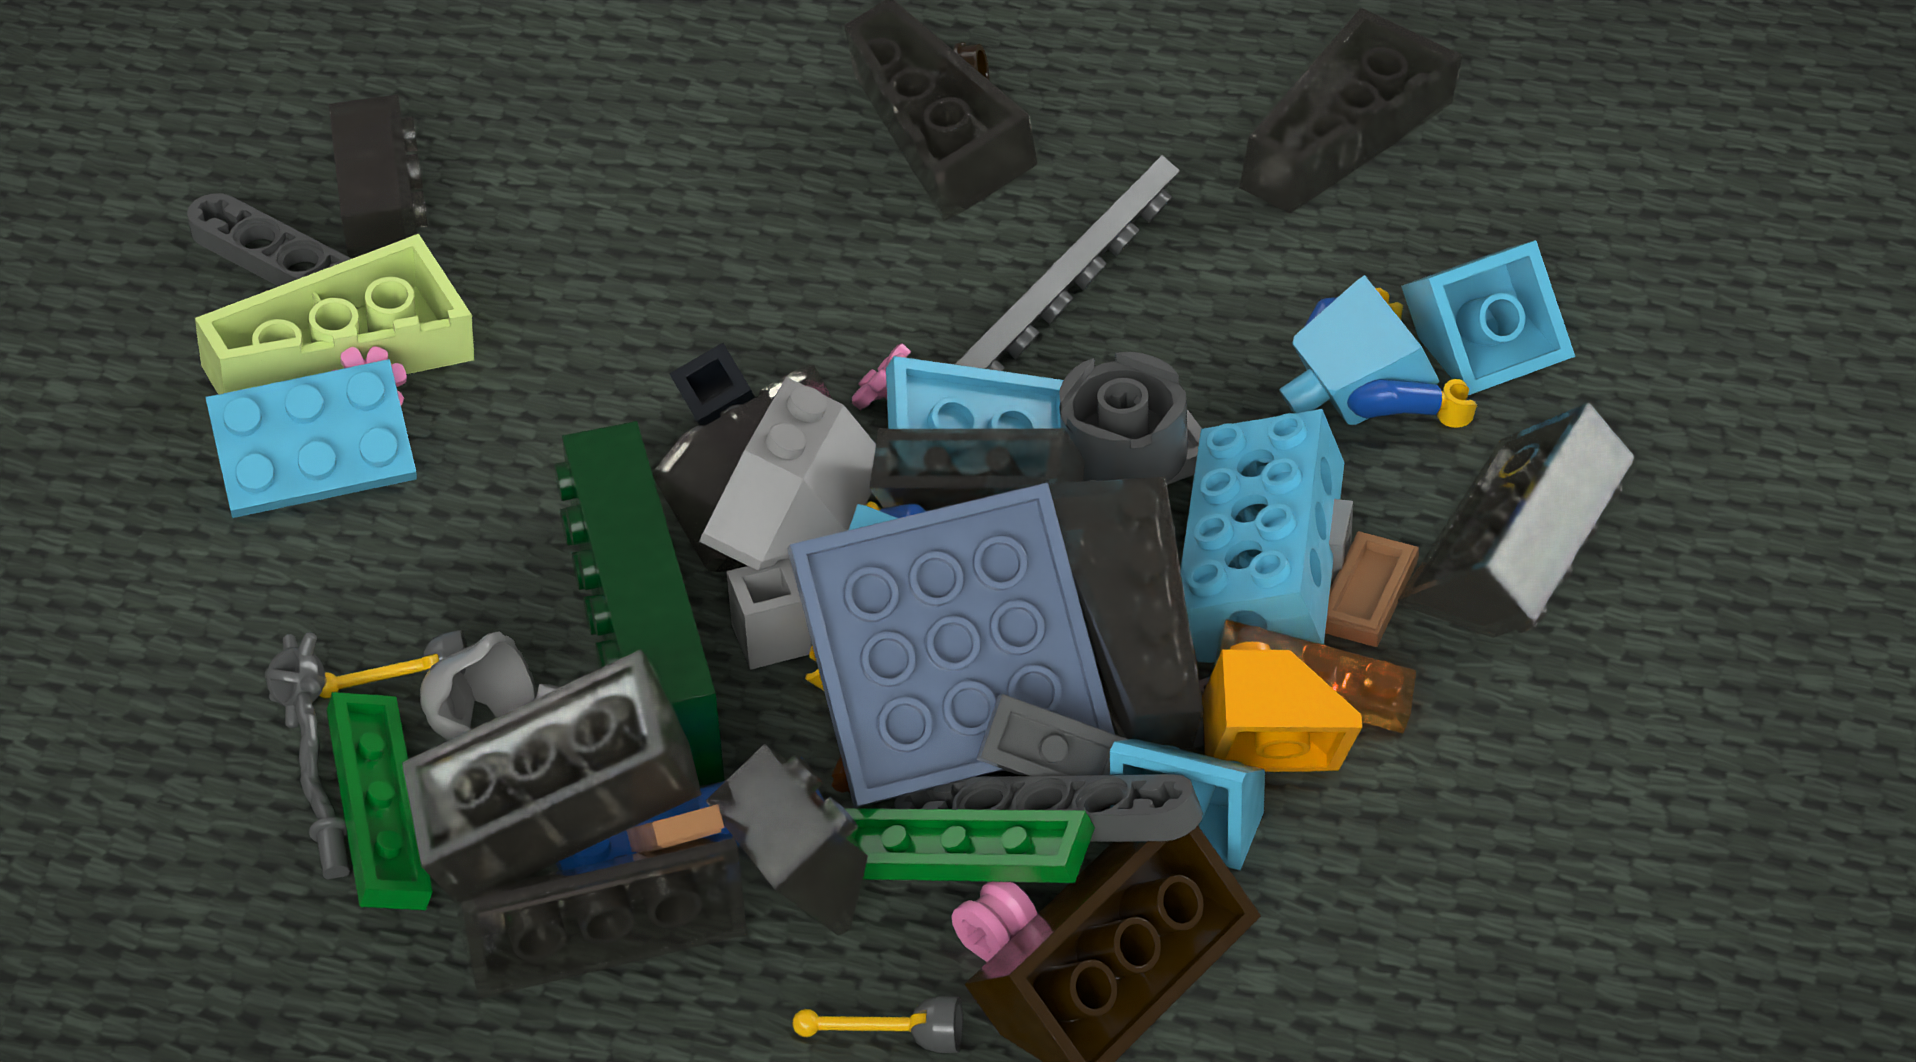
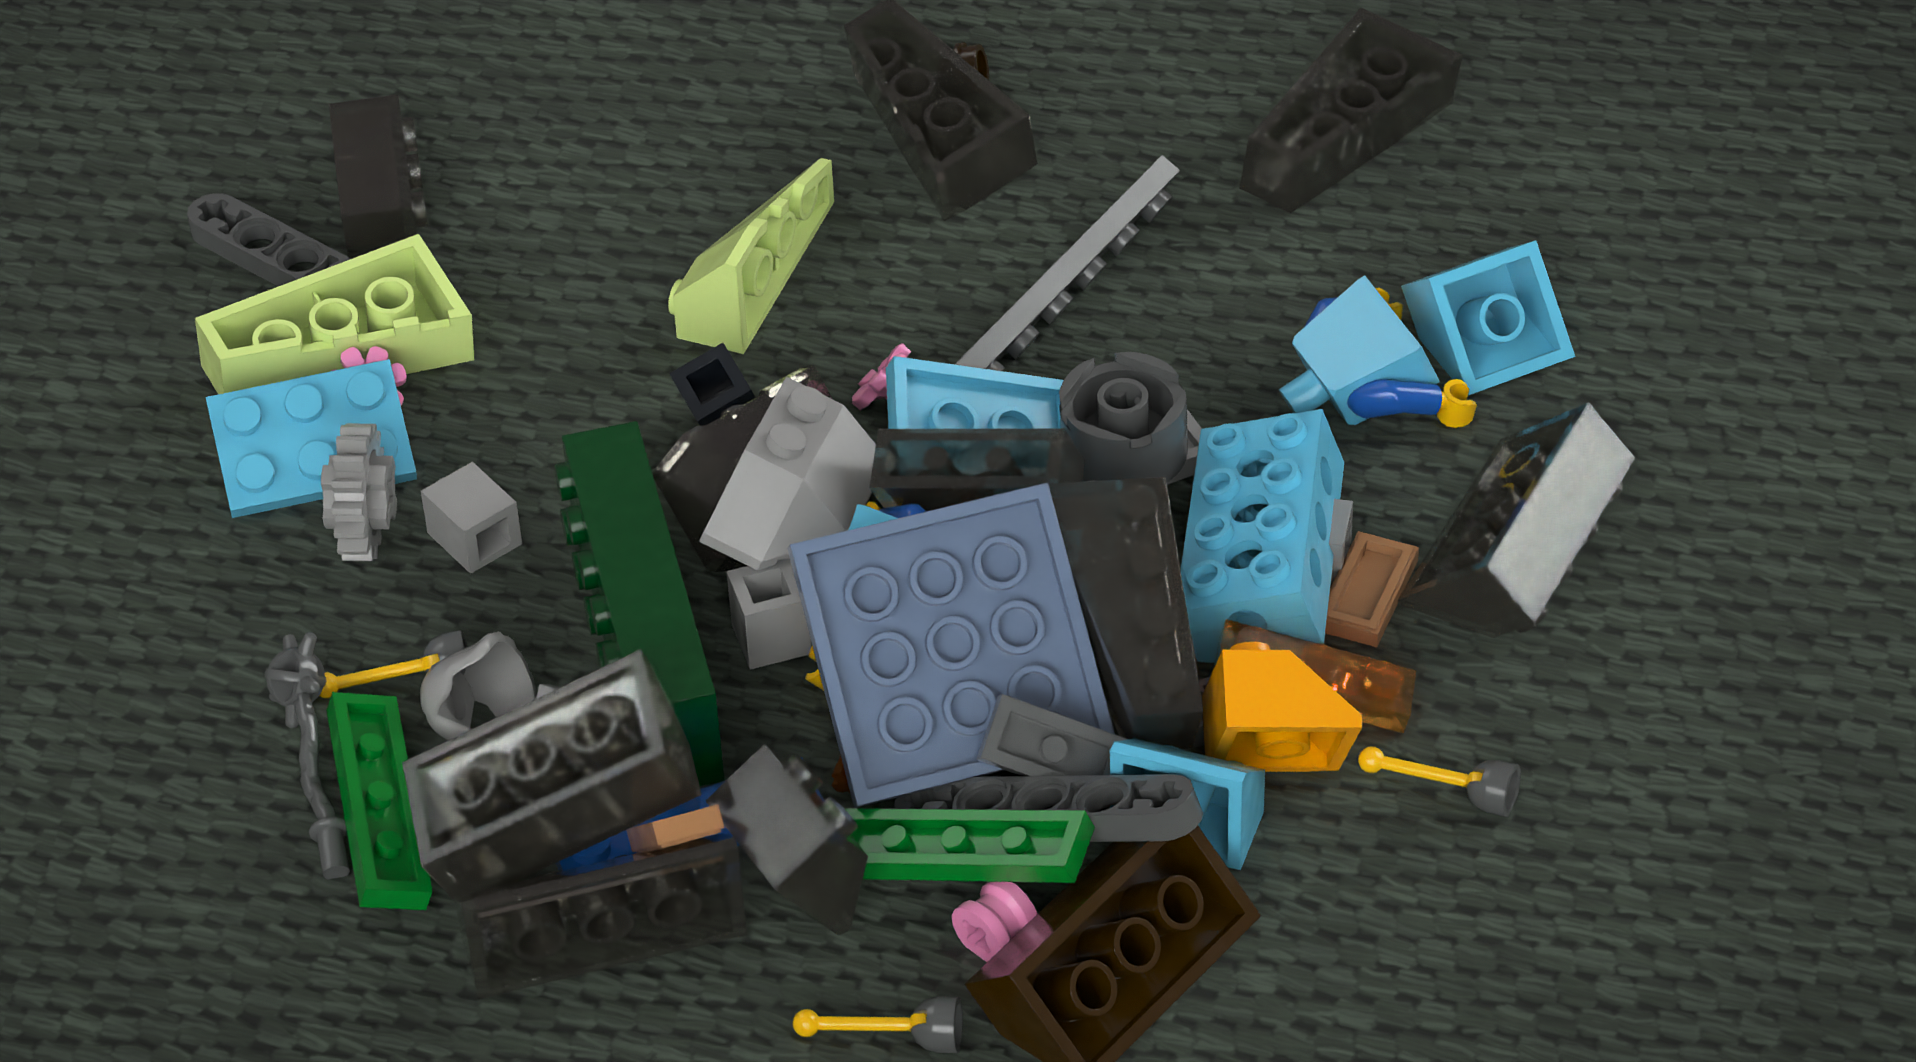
(358, 492): none -> light grey gear
(471, 517): none -> light grey brick
(746, 269): none -> yellowish green wedge
(1489, 785): none -> hinge

